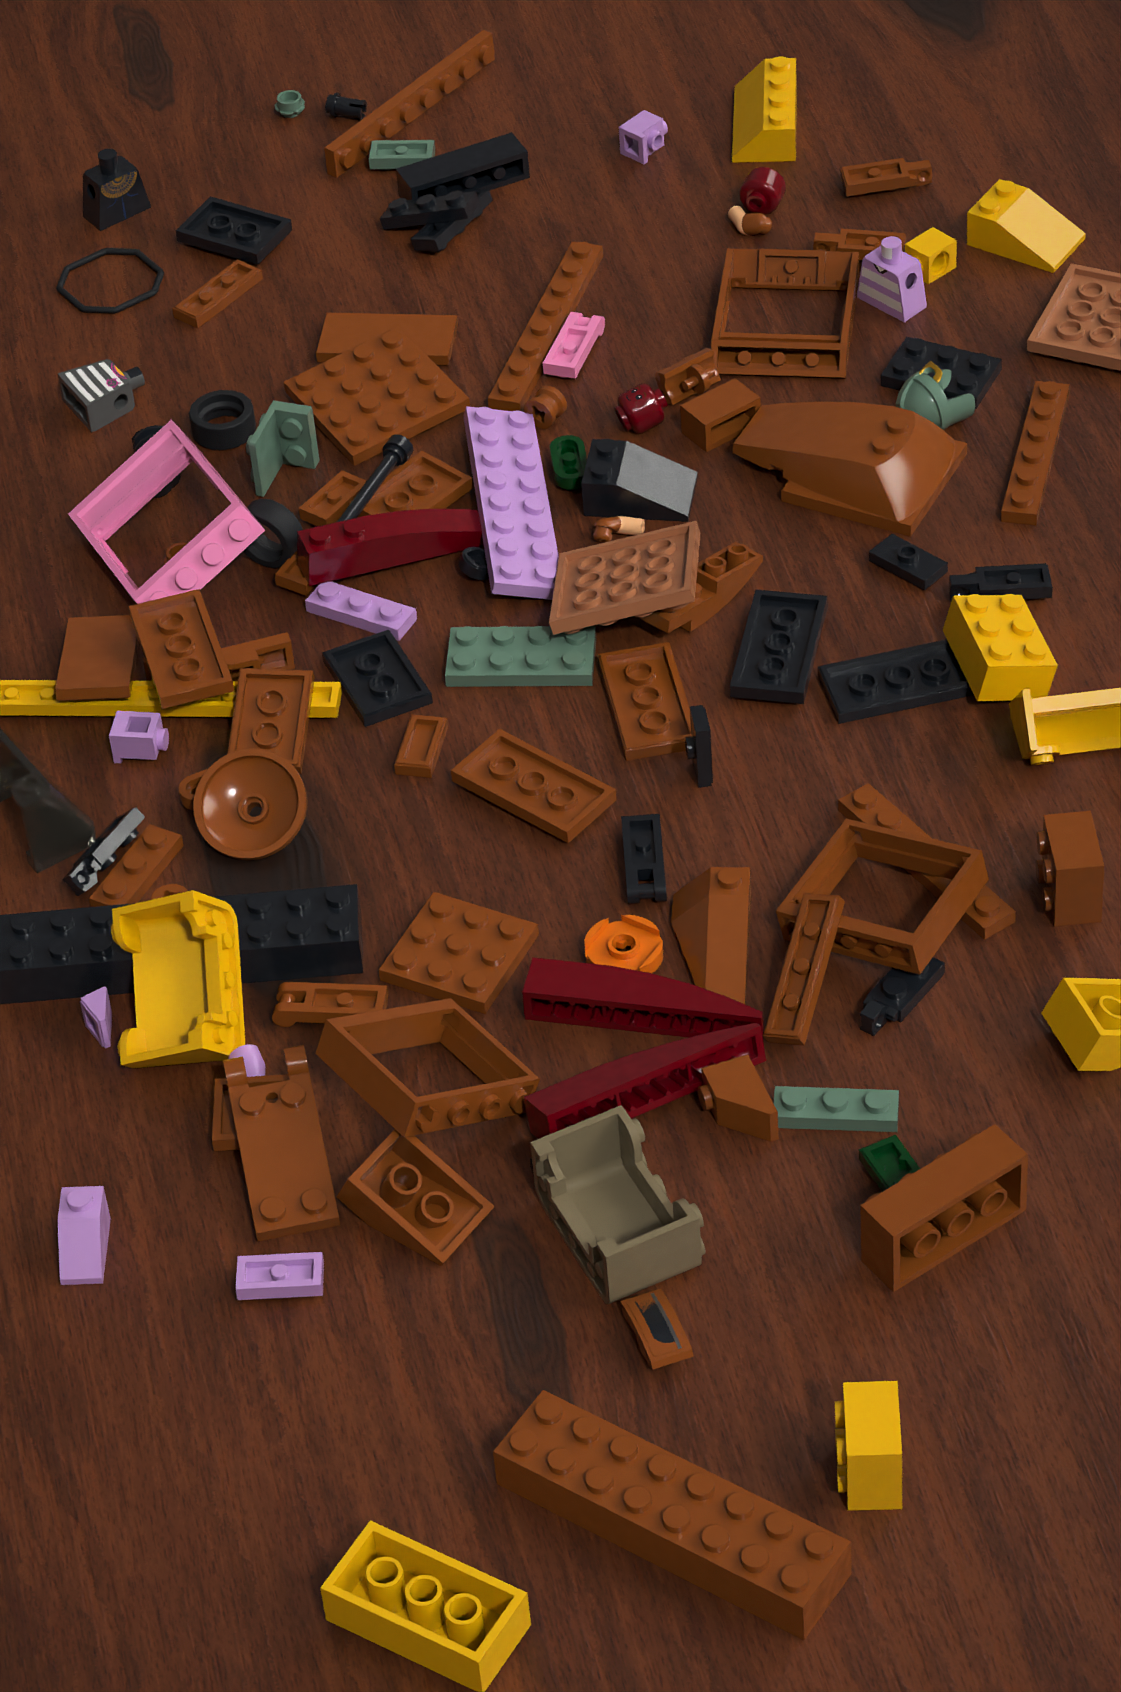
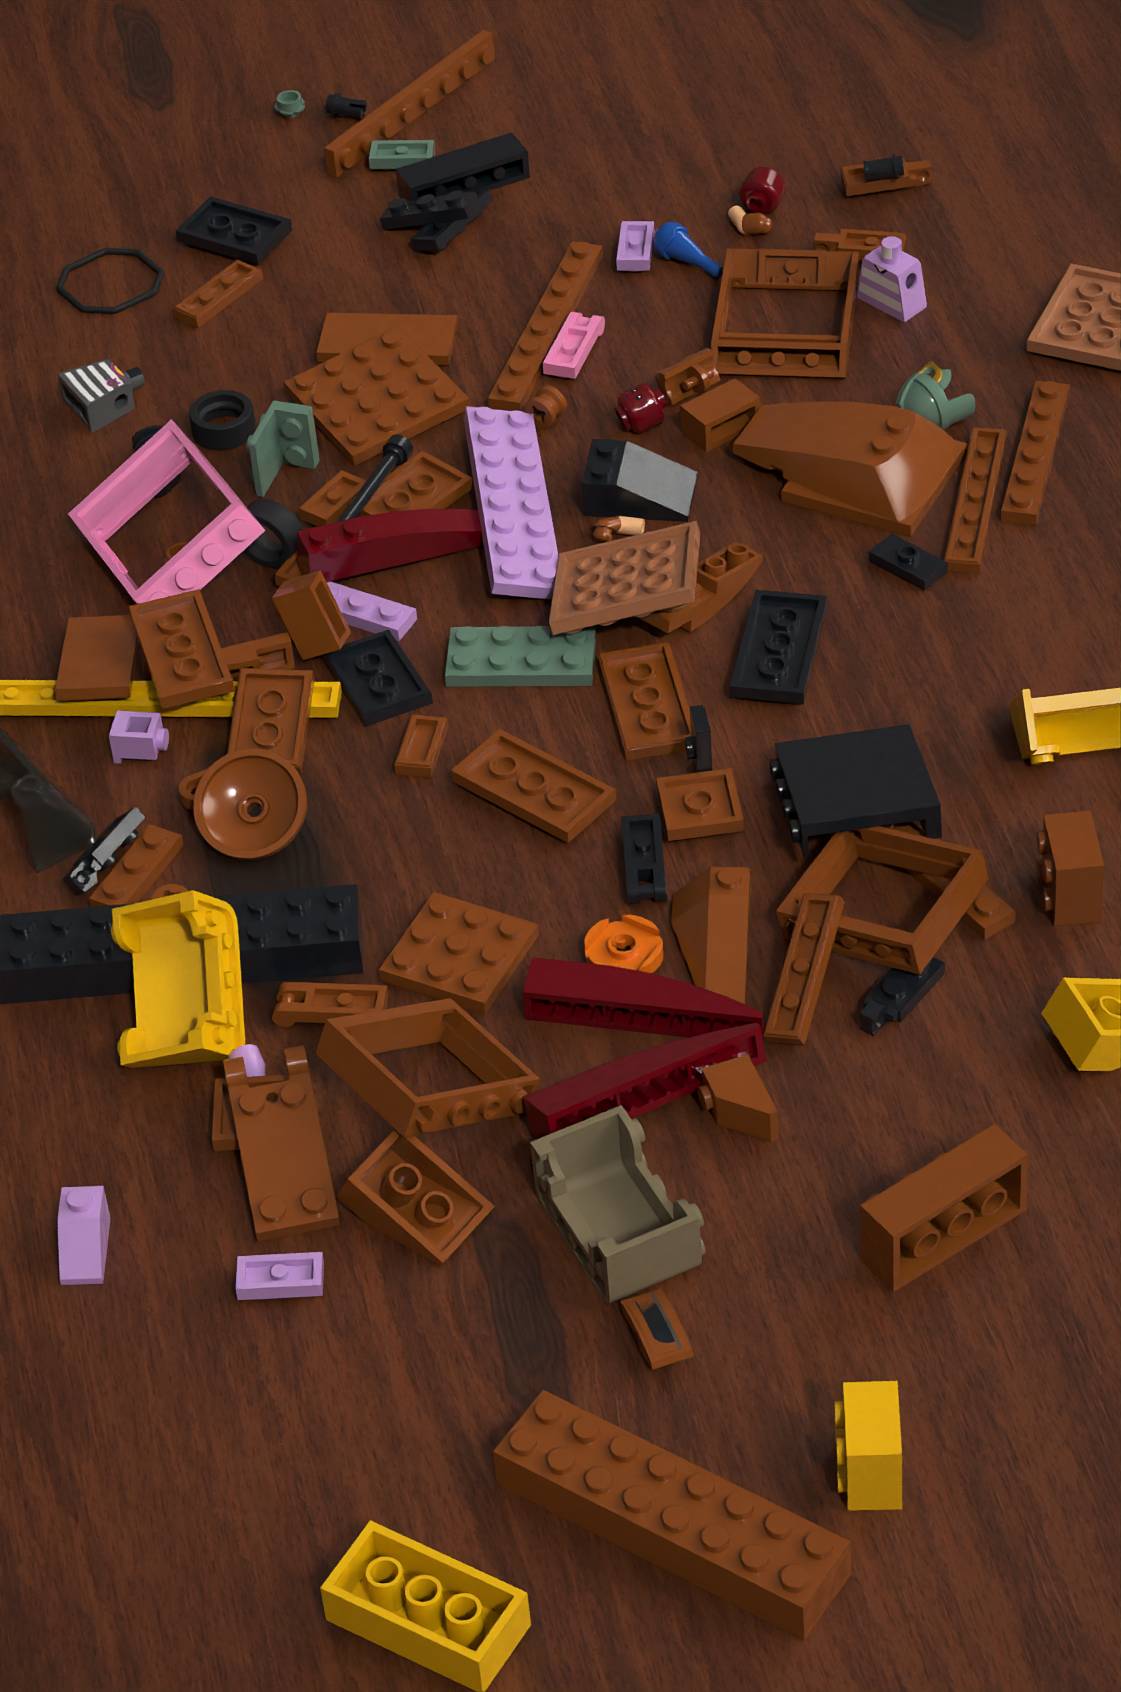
(98, 1015): lavender slope -> none
(112, 191): black torso -> none
(311, 615): none -> dark orange piece
(474, 563): black tile -> none
(568, 461): dark green plate -> none
(635, 246): none -> lavender plate
(642, 136): lavender brick -> none
(674, 242): none -> blue piece
(700, 804): none -> dark orange plate
(766, 113): yellow slope -> none
(837, 1108): sand green plate -> none
(854, 783): none -> black panel
(884, 168): none -> black pin
(887, 1161): dark green plate -> none
(893, 681): black tile -> none
(935, 252): yellow brick -> none
(969, 370): black plate -> none
(975, 500): none -> dark orange tile
(999, 646): yellow brick -> none
(1021, 227): yellow slope -> none
(1027, 580): black hinge -> none

